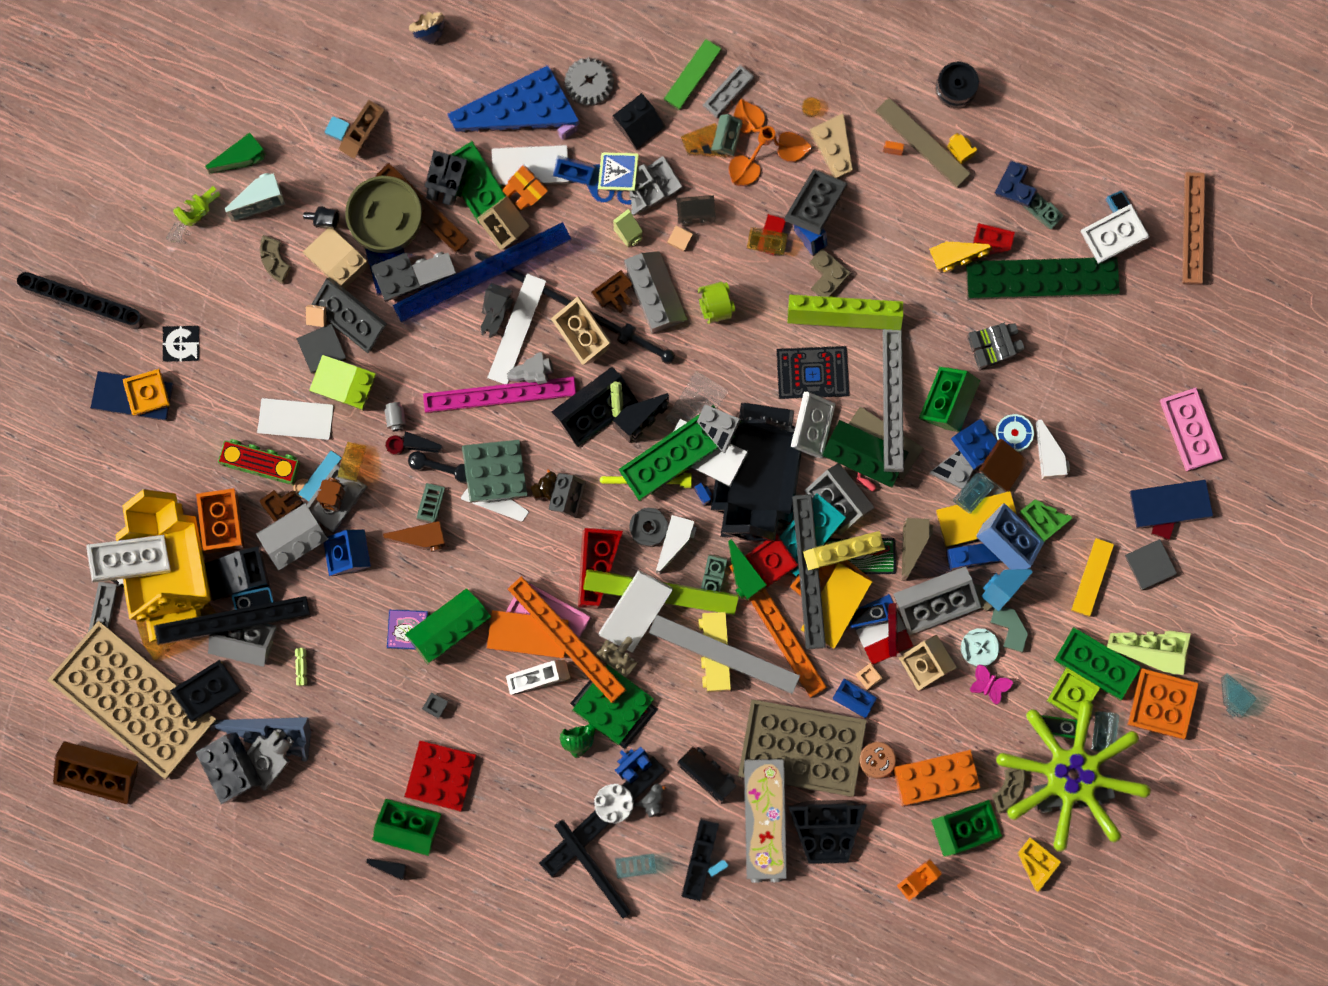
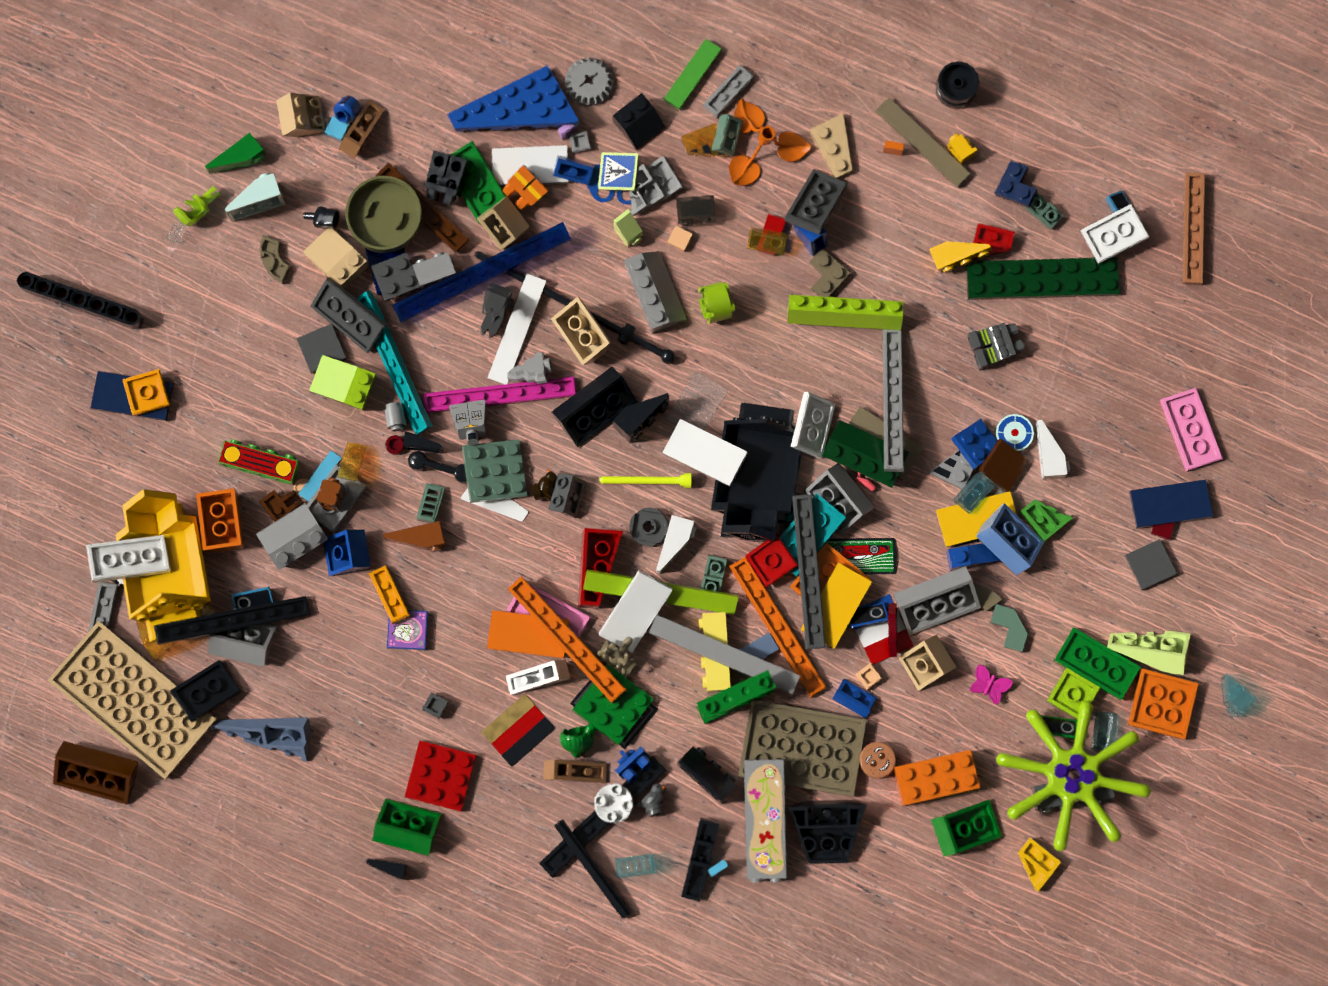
(180, 343): sticker -> none
(228, 768): black brick -> none
(237, 573): black slope -> none
(270, 756): light grey plate -> none
(295, 418): white sticker -> none
(300, 115): none -> tan slope
(301, 666): yellowish green axle -> none
(315, 315): light nougat tile -> none
(347, 109): none -> blue head
(389, 595): none -> light orange tile
(398, 372): none -> teal plate
(428, 27): hair -> none
(447, 626): green slope -> none
(470, 420): none -> light grey torso
(517, 730): none -> sticker
(574, 771): none -> medium nougat slope
(580, 142): none -> light grey tile
(611, 289): reddish brown hinge -> none
(616, 398): yellowish green axle -> none
(668, 459): green plate -> none
(703, 493): blue plate -> none
(718, 426): light grey wing -> none
(736, 697): none -> green fence
(745, 576): green slope -> none
(761, 647): none -> sand blue tile
(811, 107): clear yellow tile -> none
(812, 370): black sticker -> none
(843, 550): light yellow brick -> none
(915, 536): dark tan slope -> none
(919, 879): orange brick -> none
(949, 398): green slope -> none
(980, 647): light aqua tile -> none
(1004, 586): dark azure slope -> none
(1010, 790): dark tan tile -> none
(1092, 577): yellow tile -> none

